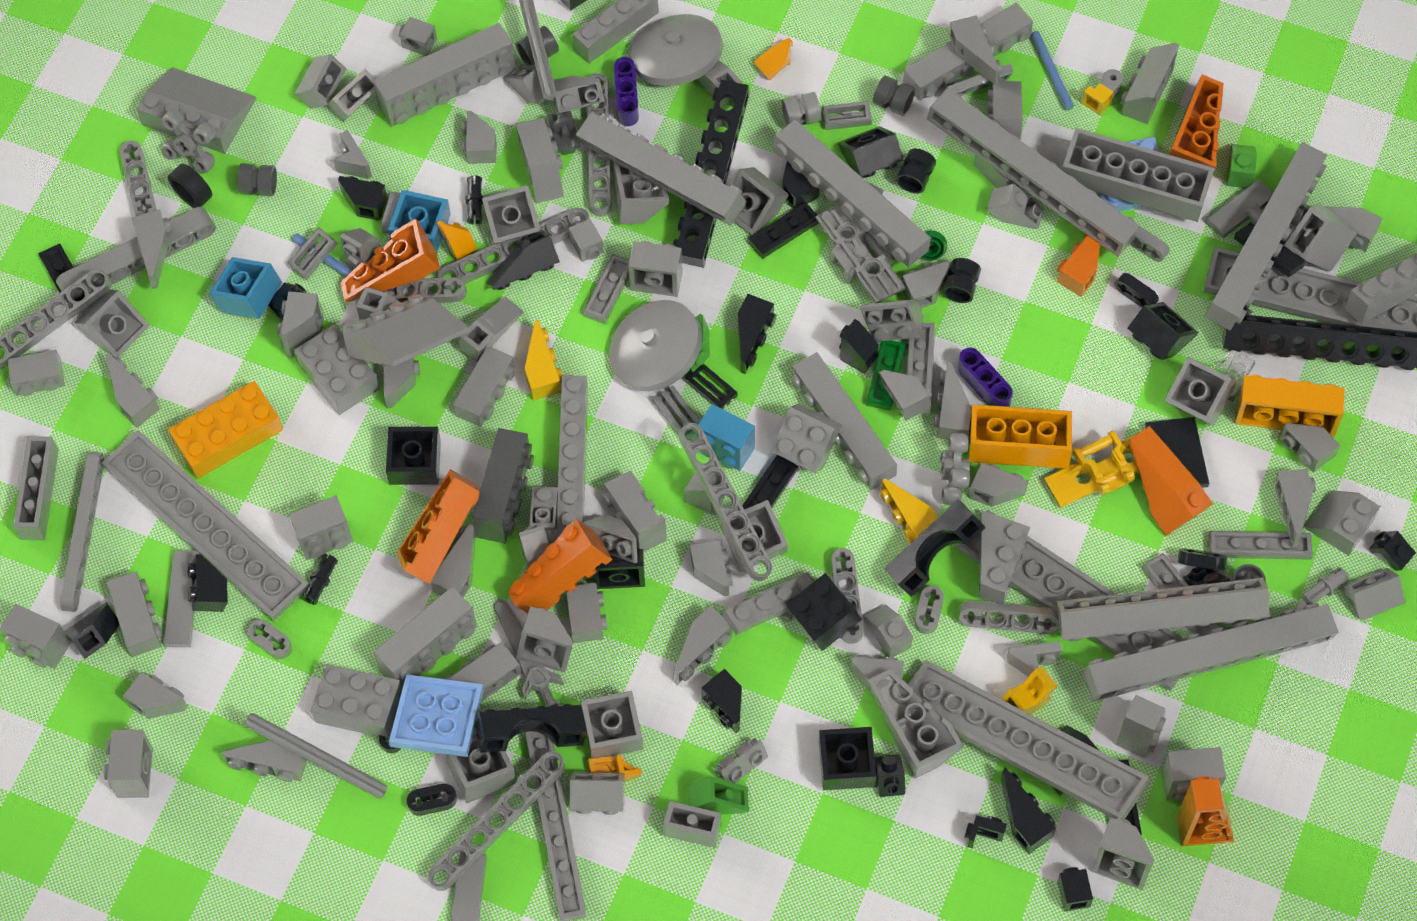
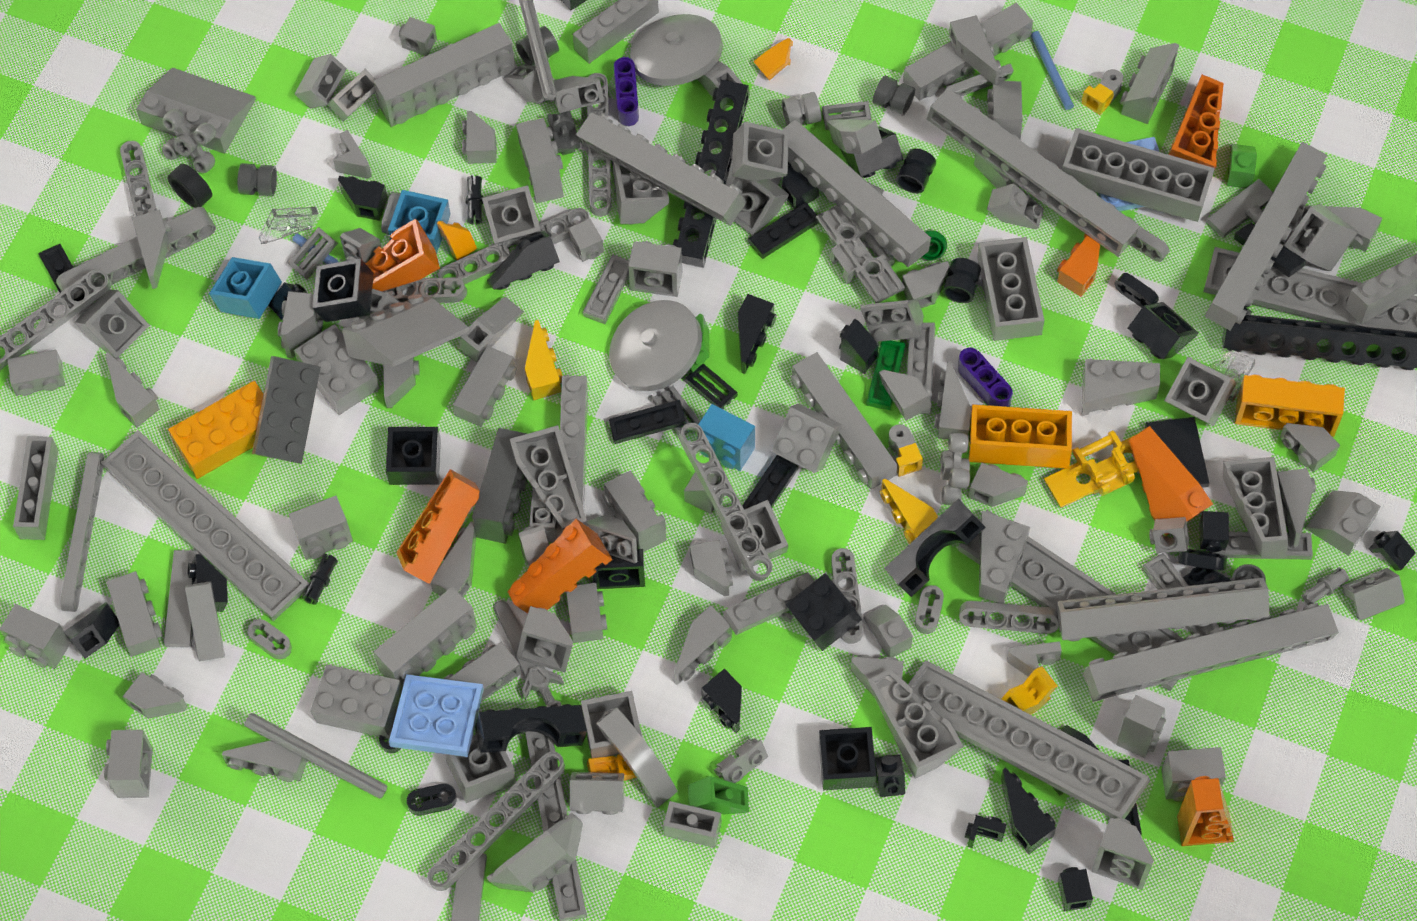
(205, 621): none -> light grey tile
(286, 410): none -> dark grey plate
(287, 222): none -> clear wing
(343, 290): none -> black brick
(541, 859): none -> light grey wedge
(547, 468): none -> light grey wedge
(638, 756): none -> light grey slope
(647, 421): none -> black tile
(759, 152): none -> light grey slope
(854, 135): none -> light grey slope
(904, 445): none -> leg
(1010, 289): none -> light grey brick
(1117, 383): none -> light grey wedge
(1174, 526): none -> light grey brick
(1214, 531): none -> black brick
(1258, 500): none -> light grey wedge

